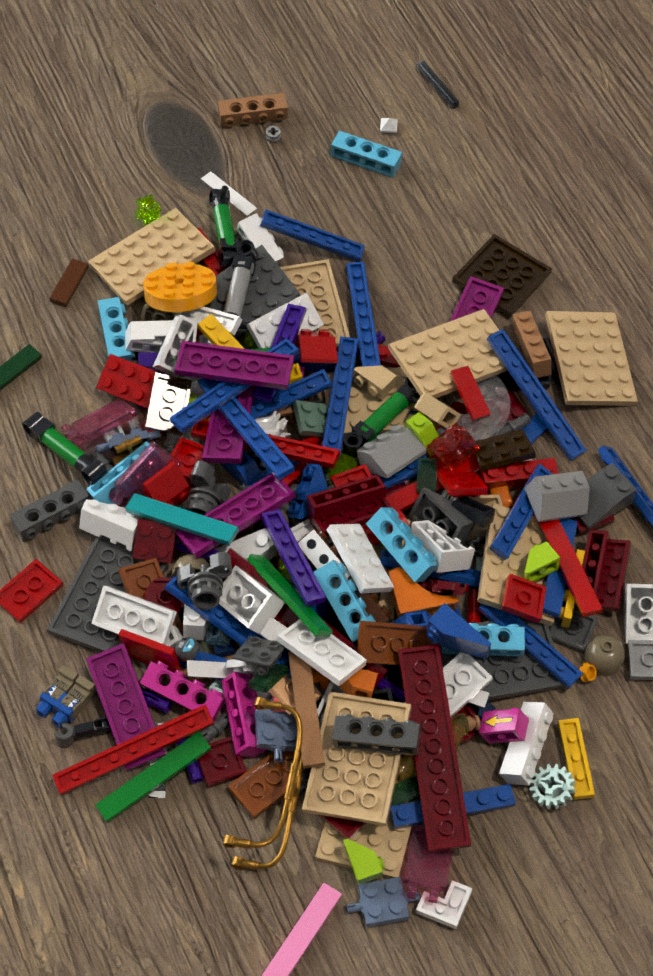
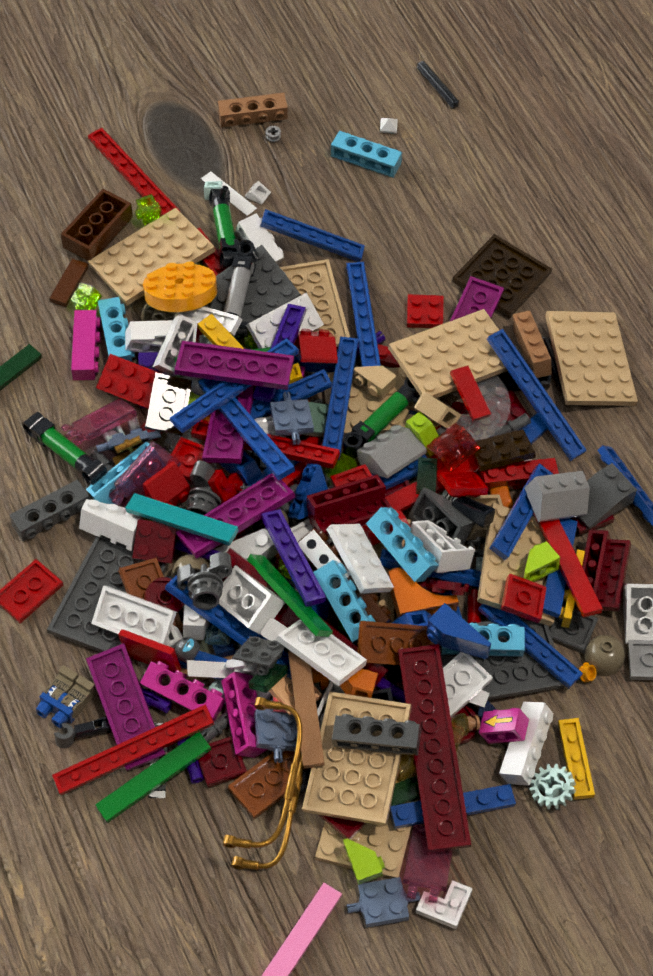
(85, 297): none -> clear neon green brick
(85, 345): none -> dark pink brick
(96, 225): none -> reddish brown brick
(129, 169): none -> red tile
(211, 184): none -> light aqua slope
(225, 487): none -> red plate
(258, 193): none -> white slope
(291, 417): none -> sand blue plate
(424, 311): none -> red plate

